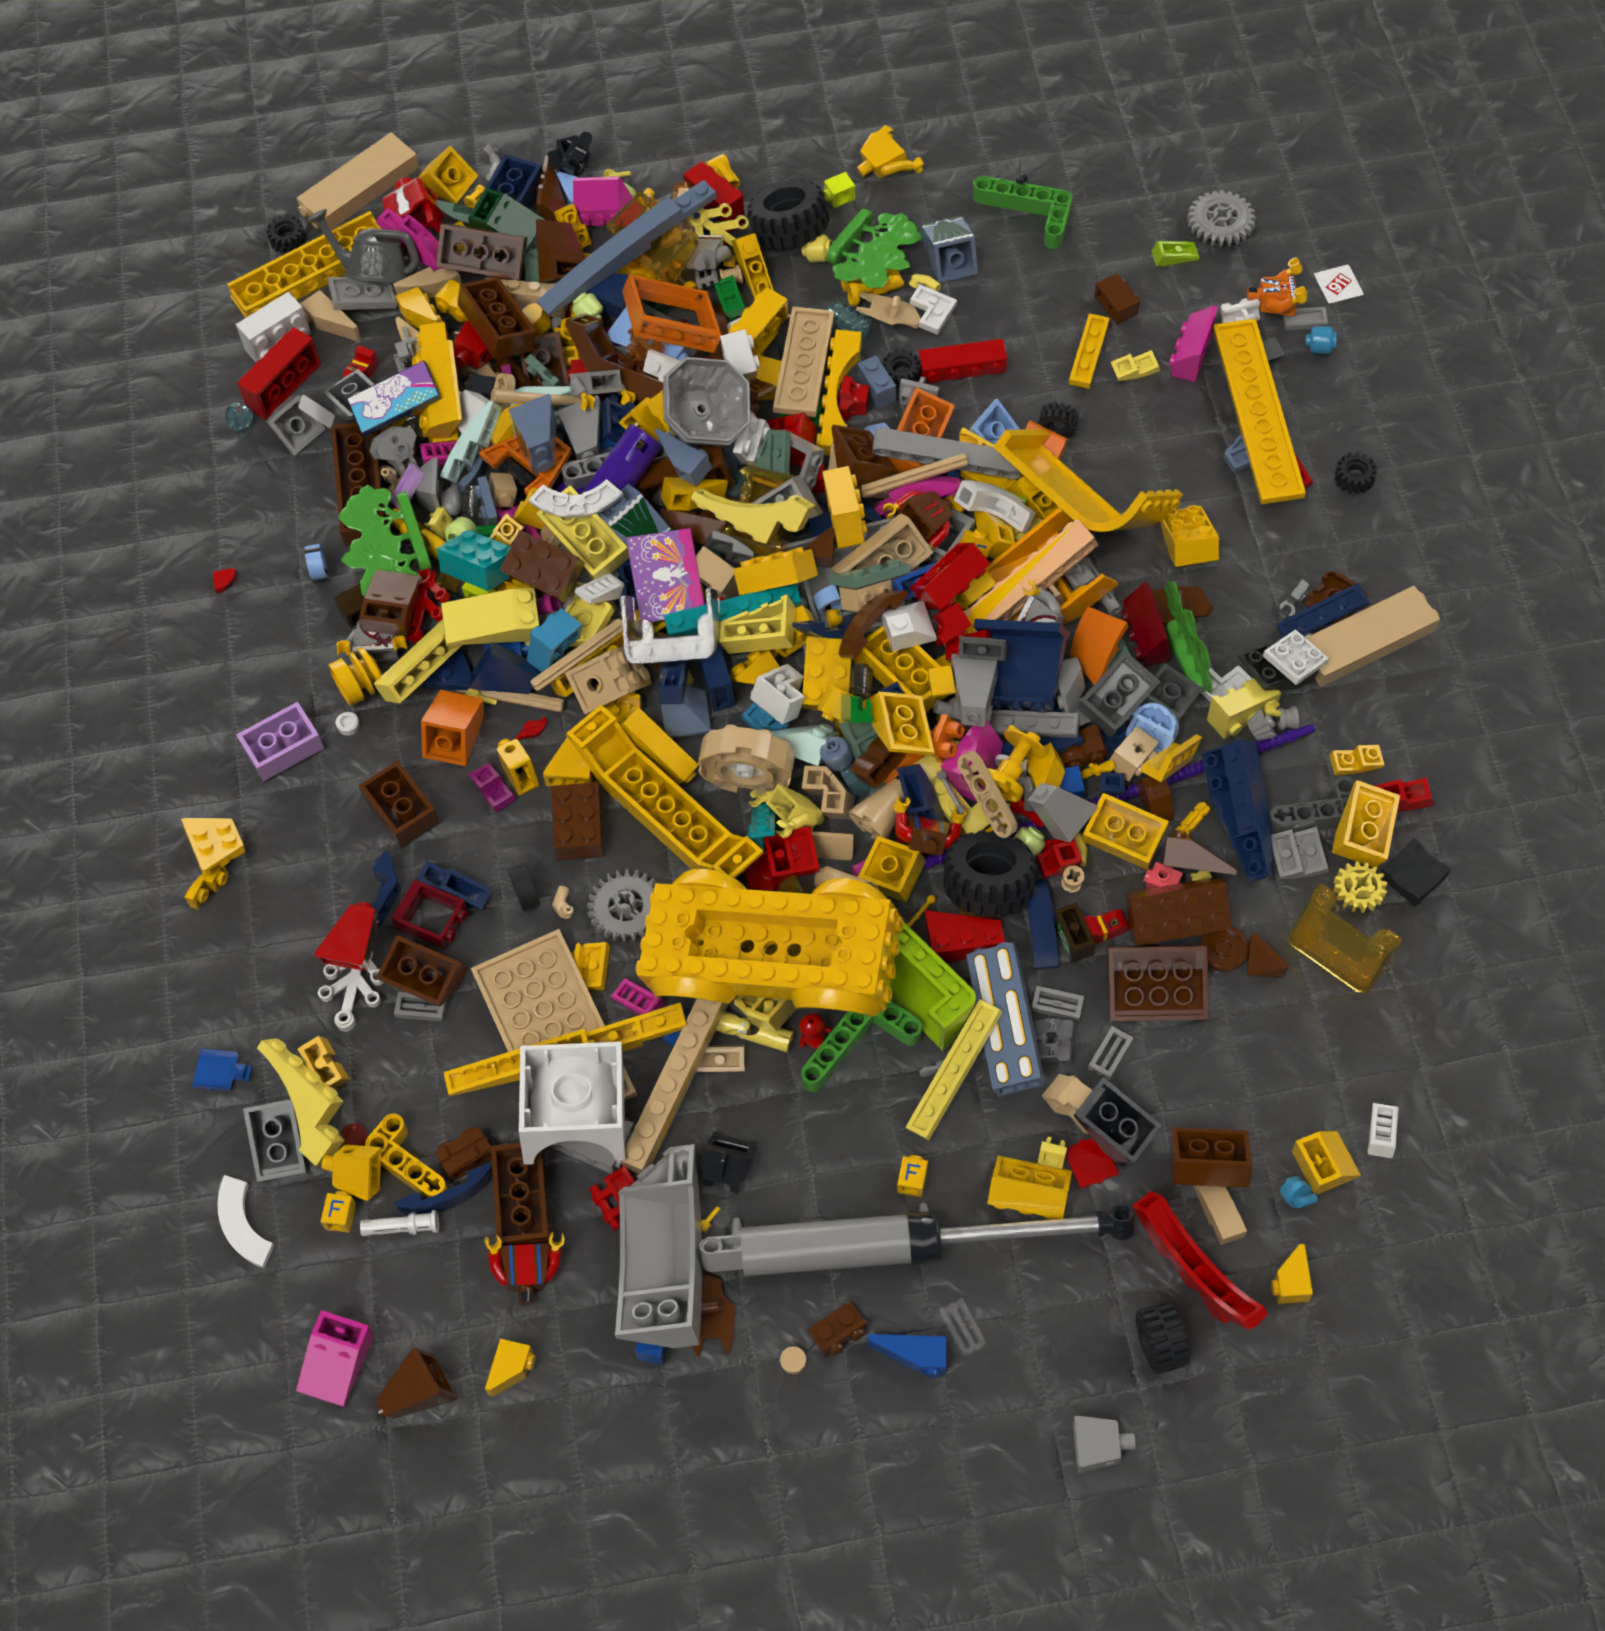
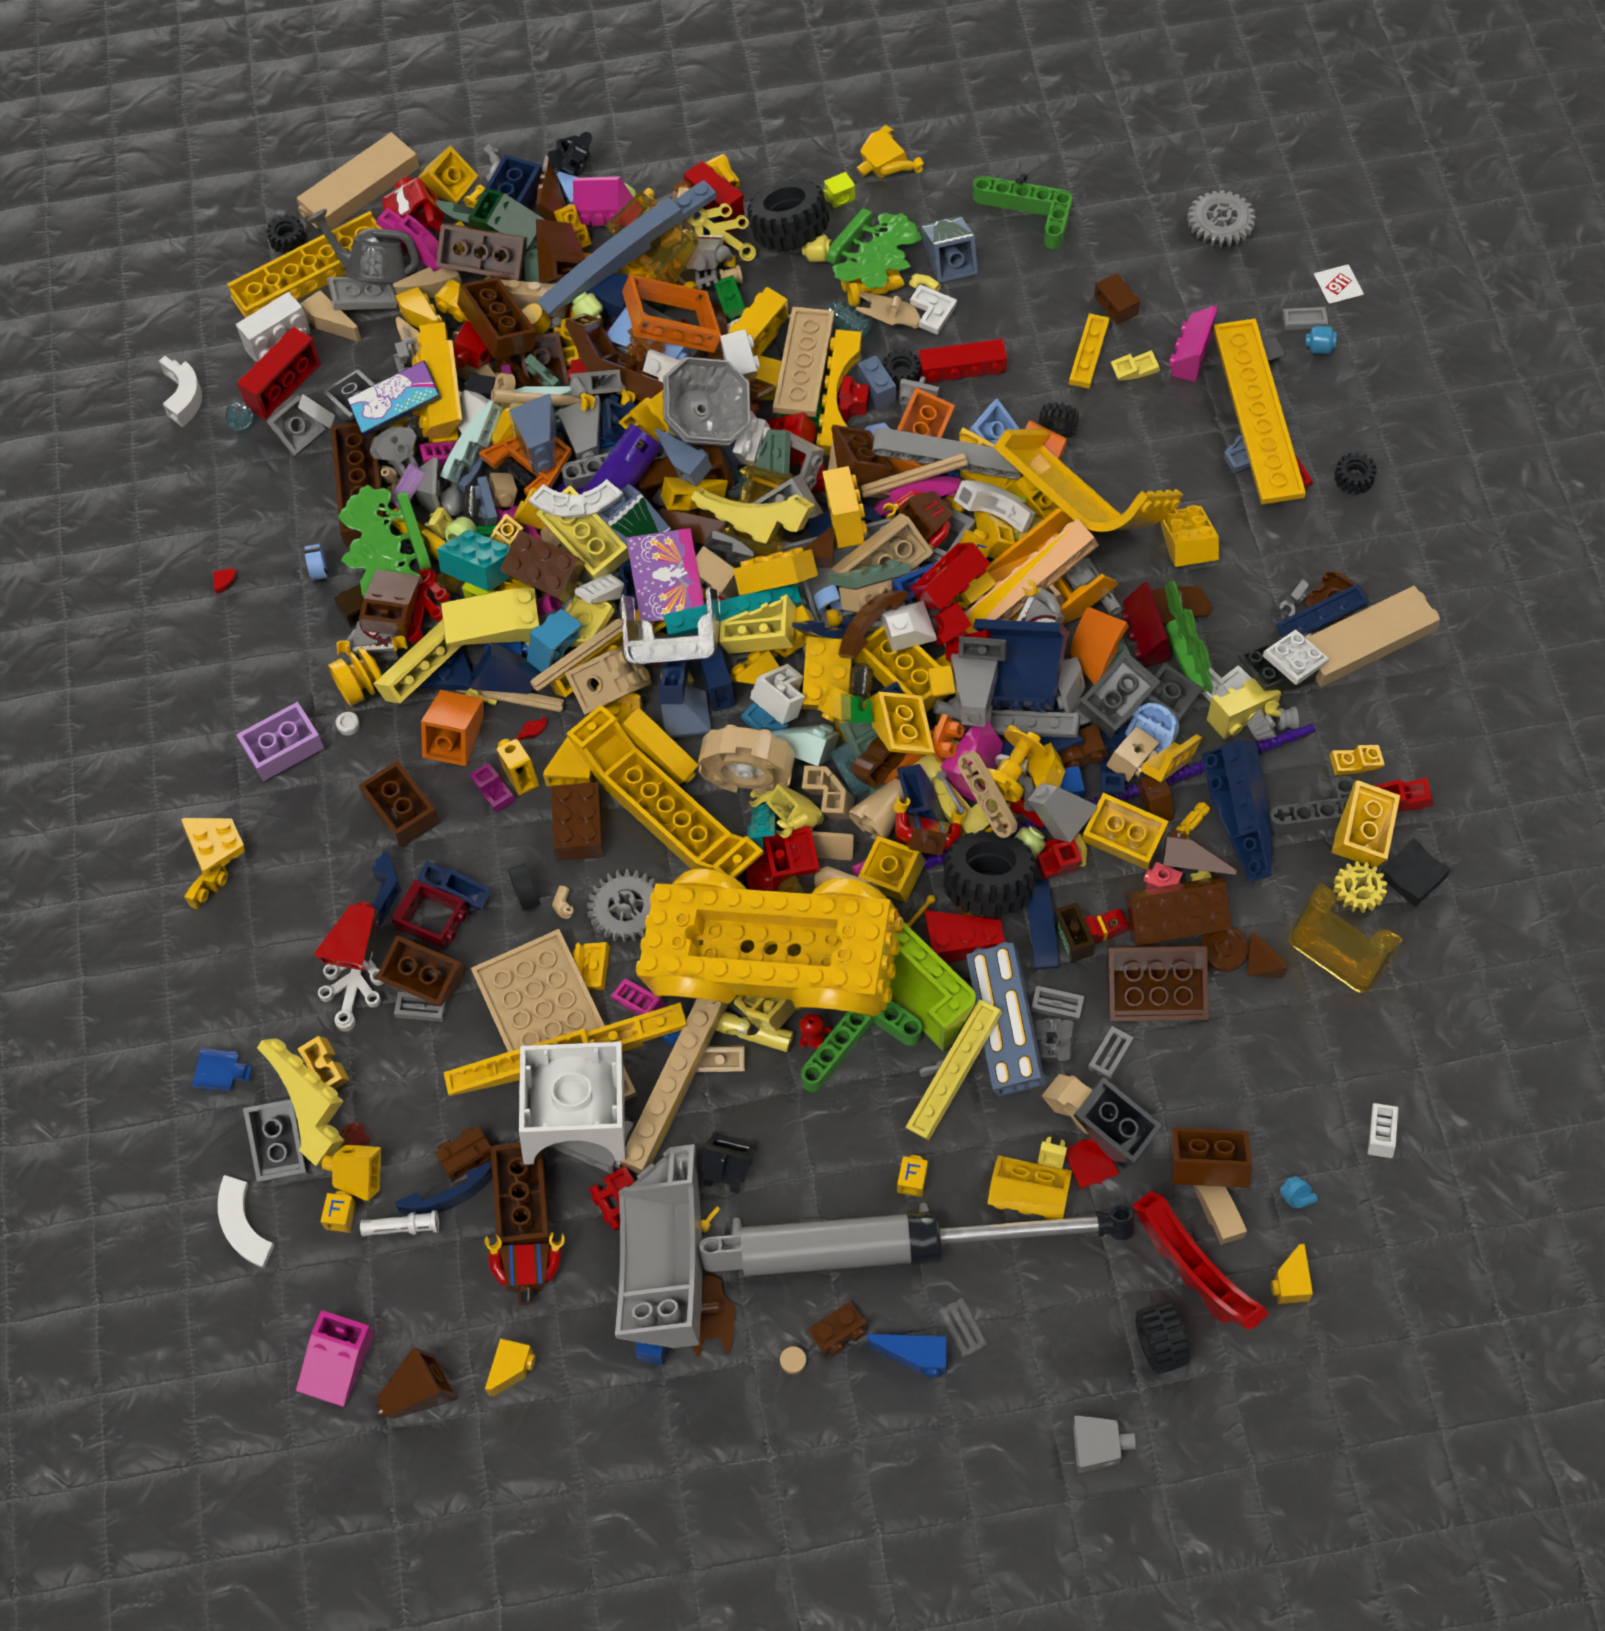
(187, 399): none -> white arch
(364, 360): red leg -> none
(409, 1164): yellow beam -> none
(610, 173): light yellow hand -> none
(752, 263): yellow slope -> none
(836, 753): sand blue head -> none
(1069, 885): tan bush -> none
(1097, 769): yellow piece -> none
(1173, 252): lime slope -> none
(1243, 310): white hips -> none
(1279, 293): orange torso -> none
(1299, 853): light grey slope -> none
(1324, 1161): yellow slope -> none

